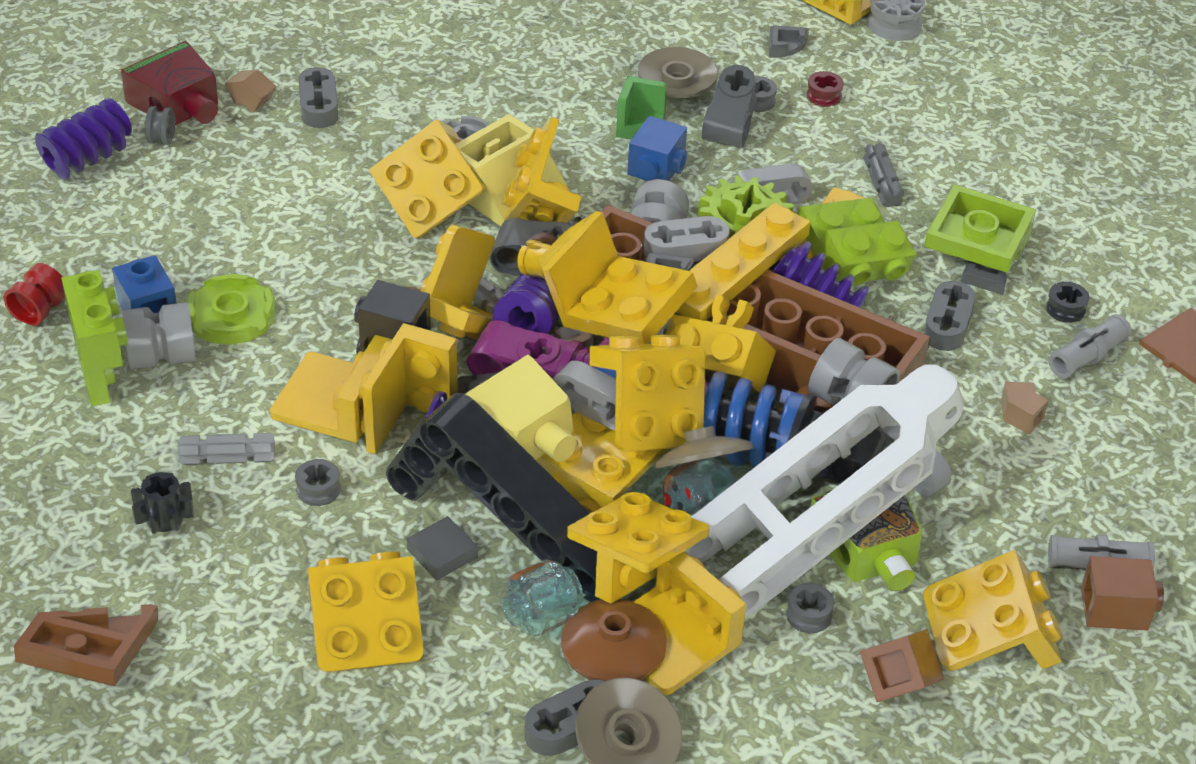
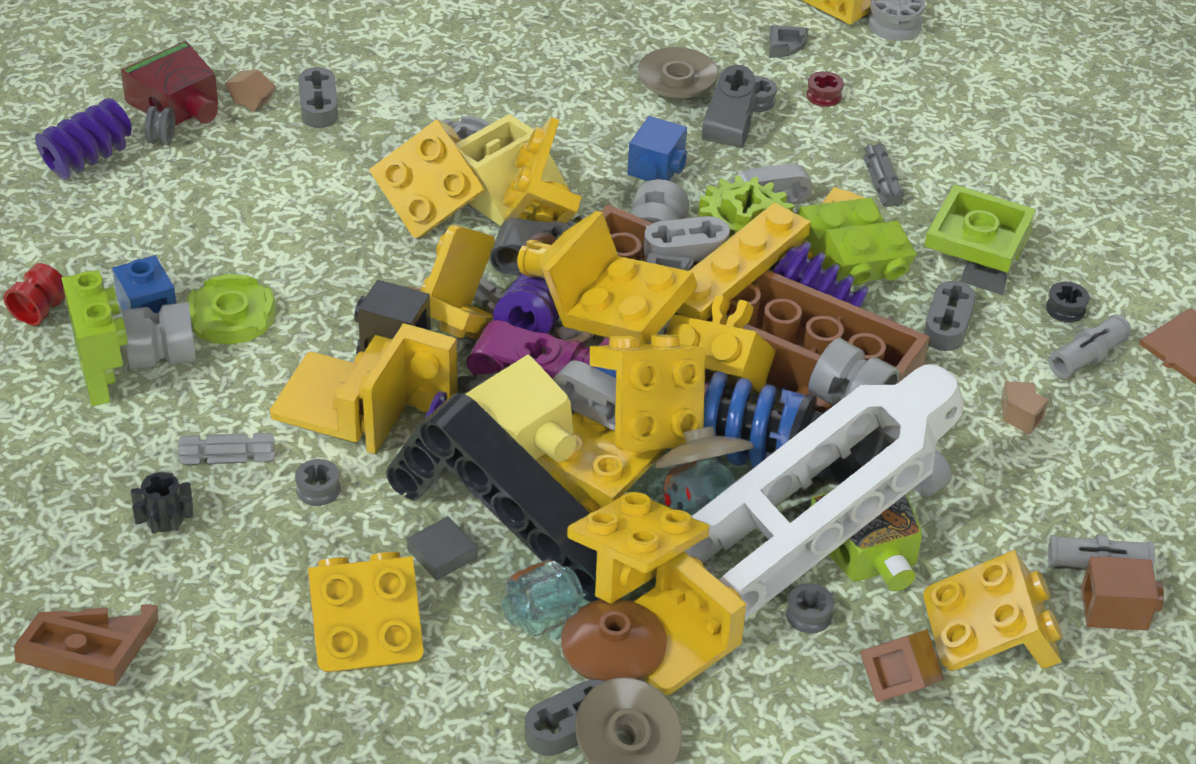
(636, 102): bright green panel -> none

